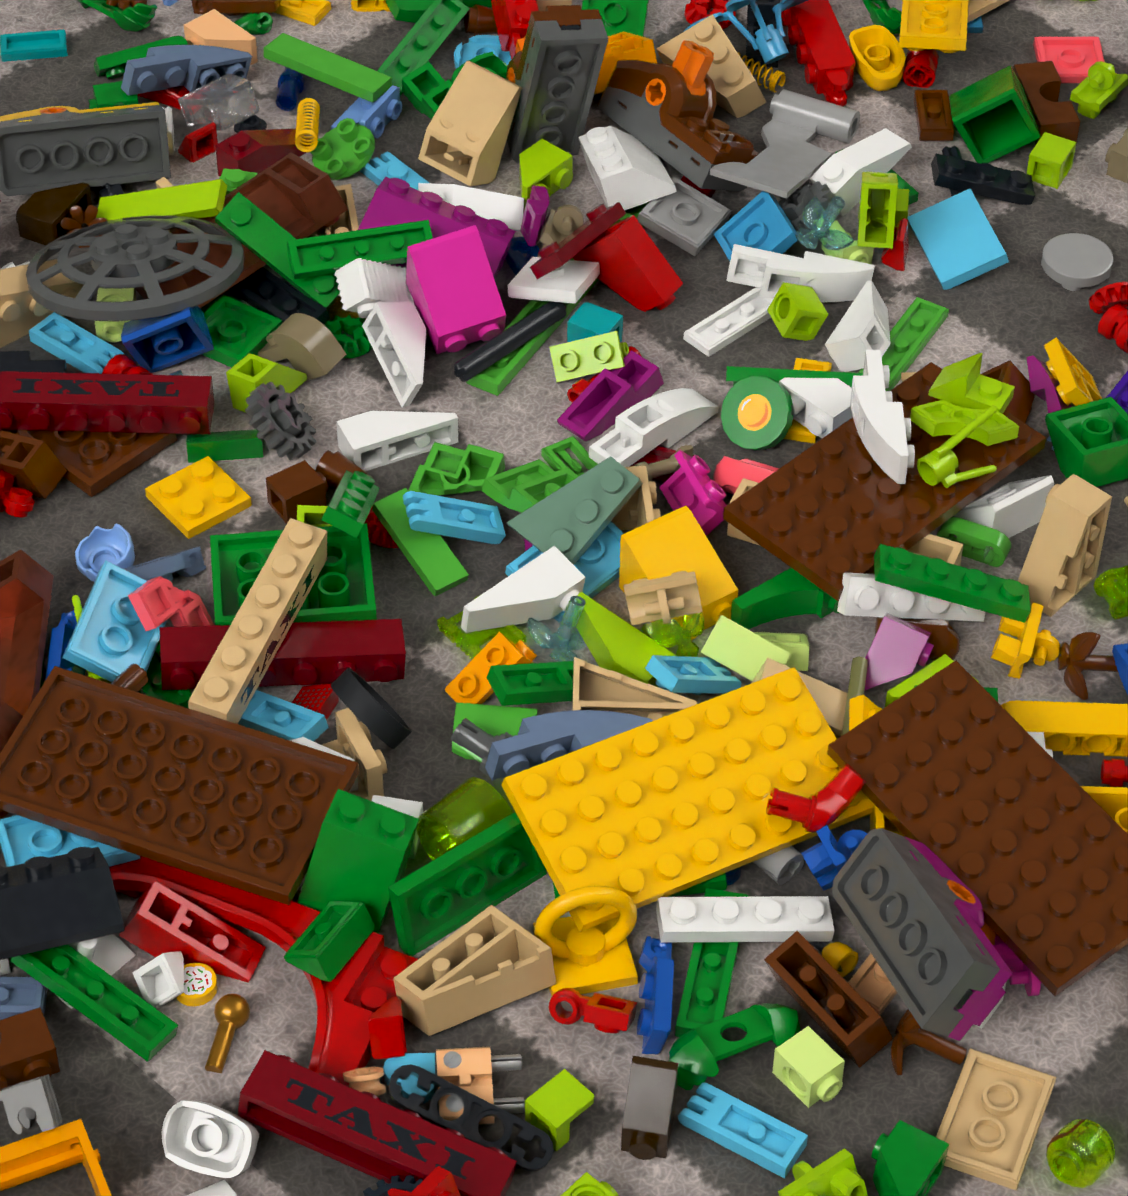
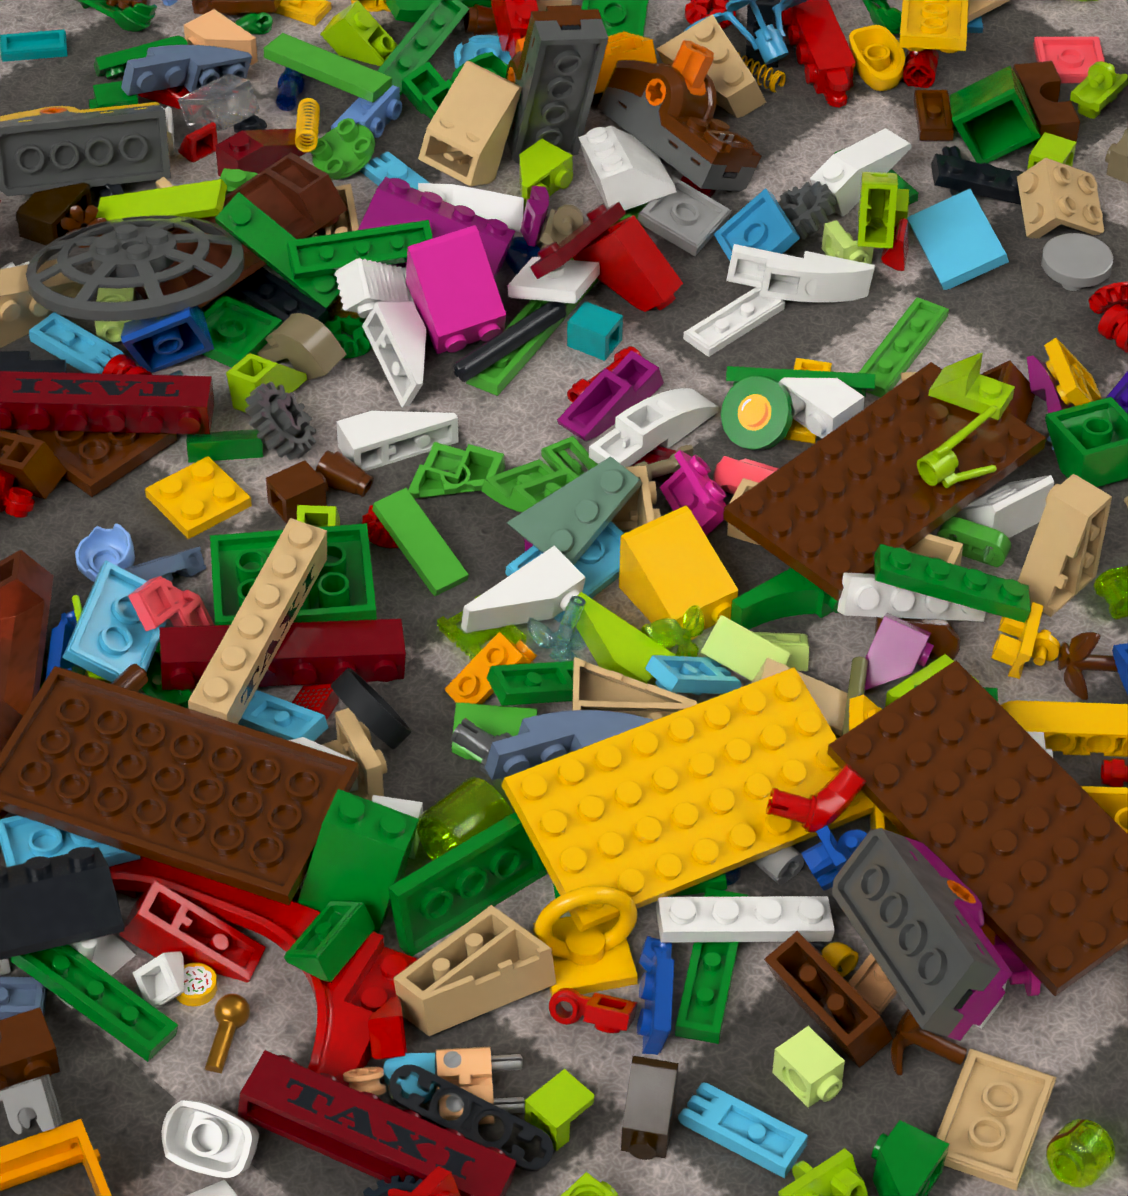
(351, 503): green plate -> none
(358, 36): none -> lime slope
(454, 517): medium azure hinge -> none
(588, 356): hinge -> none
(663, 598): tan hips -> none
(704, 1046): green piece -> none
(789, 155): light grey door -> none
(797, 312): lime brick -> none
(819, 222): clear light blue plant -> none
(860, 329): white slope -> none
(881, 420): white slope -> none
(948, 419): lime tile -> none
(1057, 196): none -> tan bracket

